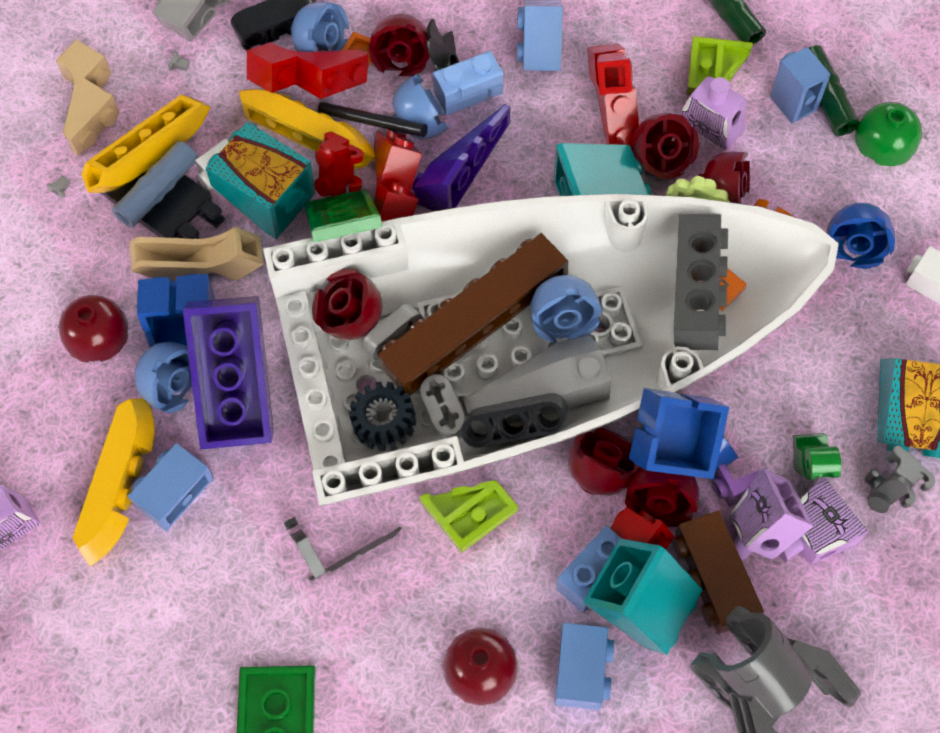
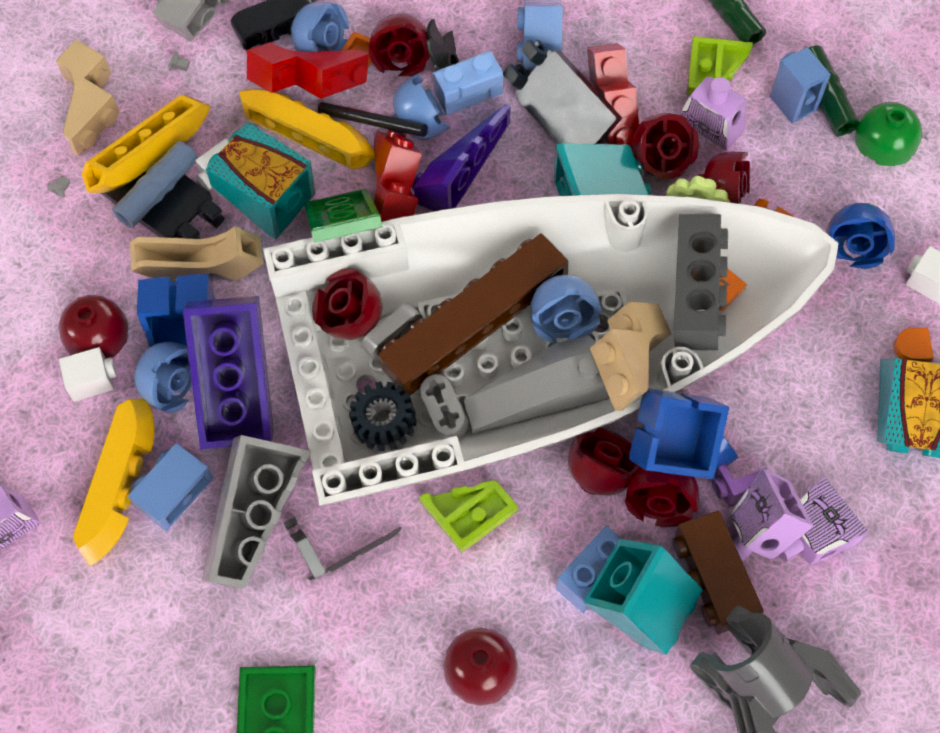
(87, 374): none -> white brick
(250, 503): none -> light grey wedge
(336, 166): red piece -> none
(501, 432): black beam -> none
(561, 97): none -> tile
(582, 666): medium blue brick -> none
(614, 73): red brick -> none
(625, 350): none -> tan arch
(641, 528): red brick -> none
(815, 457): green leg -> none
(899, 482): dark grey piece -> none
(914, 345): none -> orange tile

